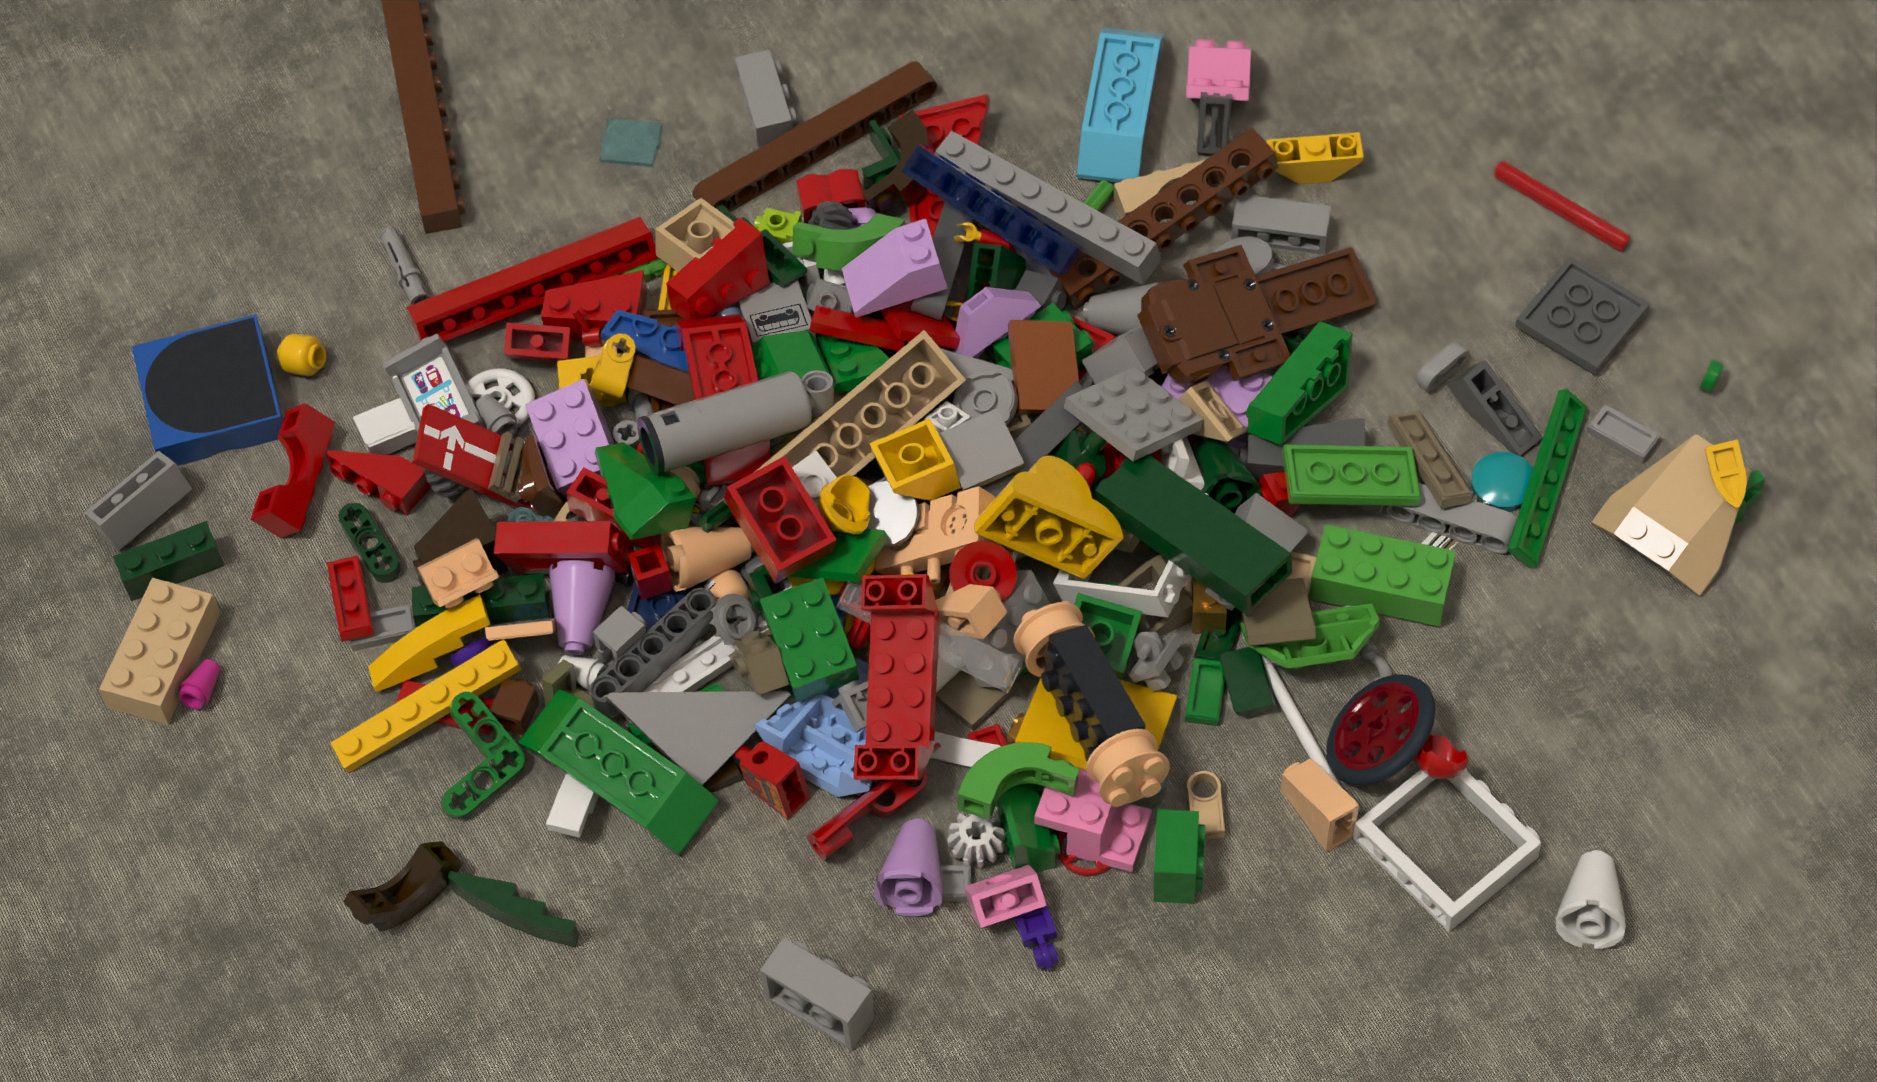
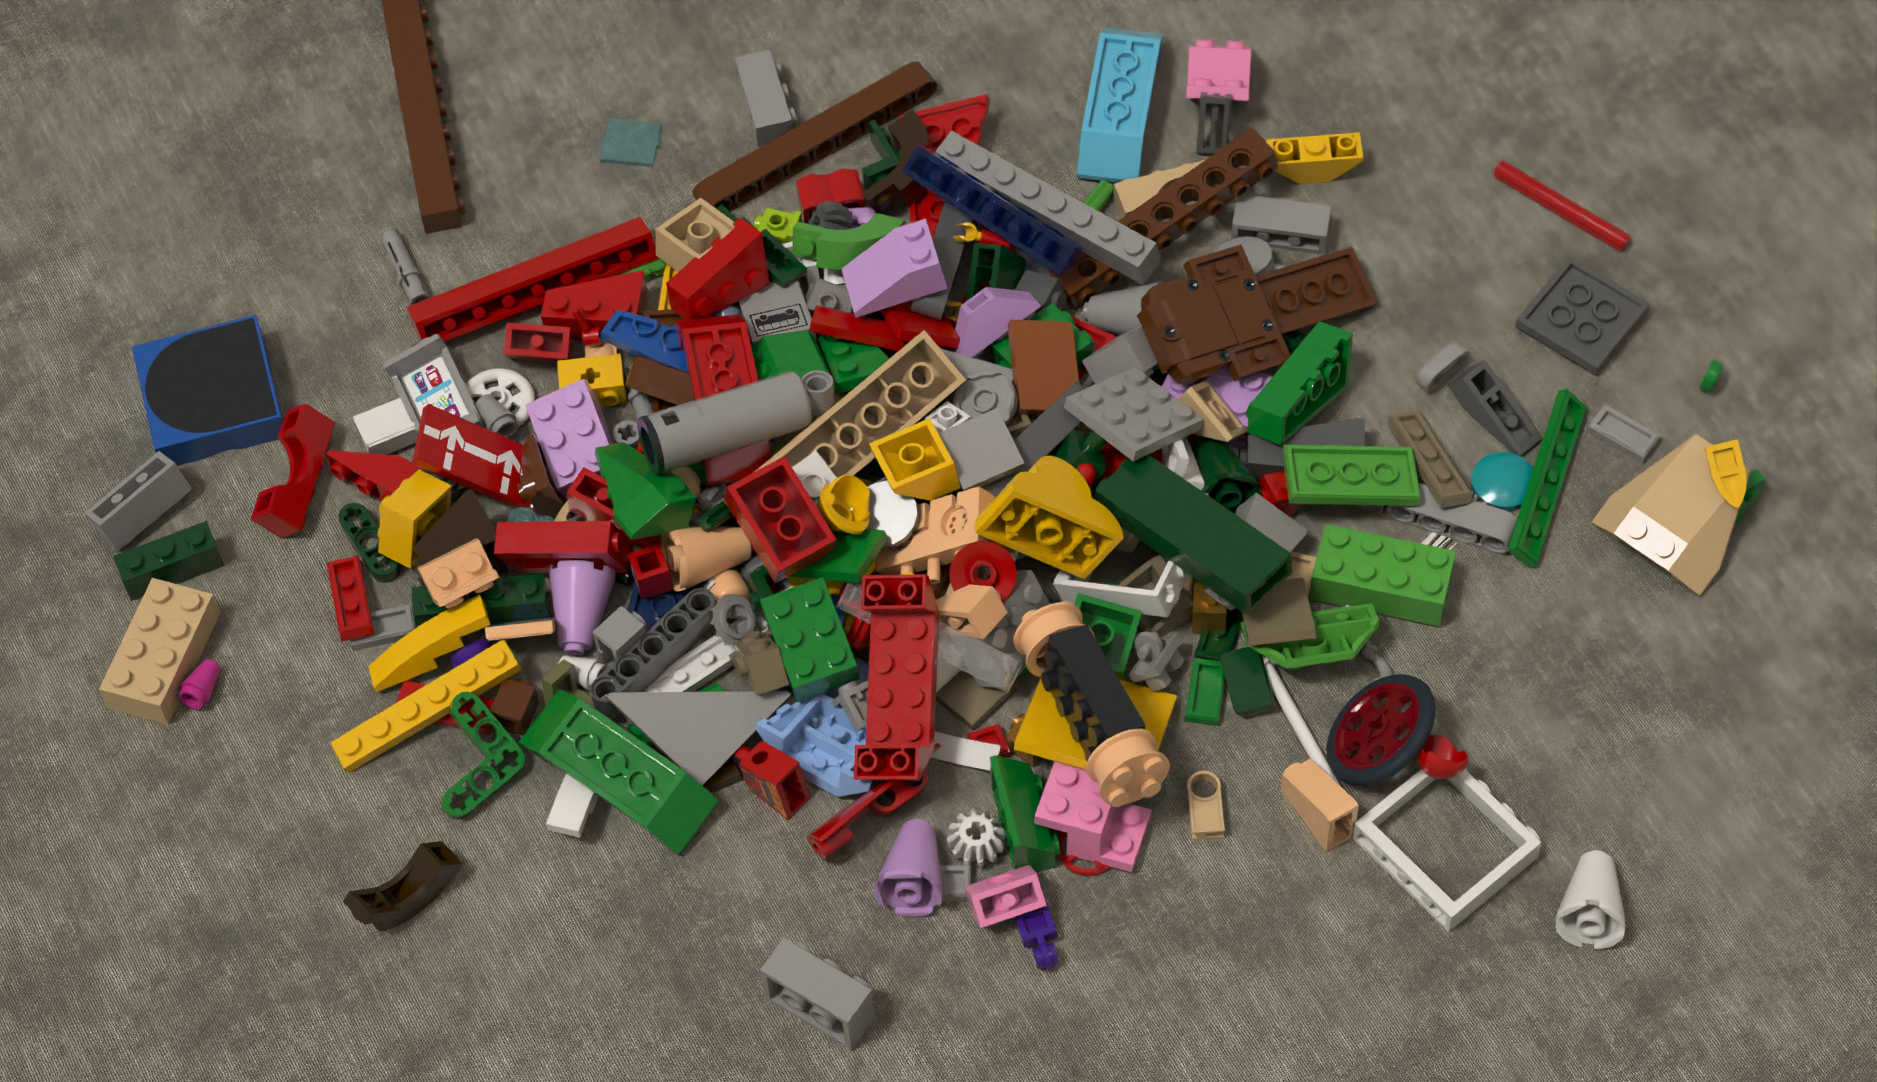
(301, 354): yellow head -> none
(410, 515): none -> yellow brick
(494, 484): dark tan tile -> none
(504, 904): dark green slope -> none
(613, 371): yellow piece -> none
(1010, 767): bright green arch -> none
(1178, 856): green brick -> none

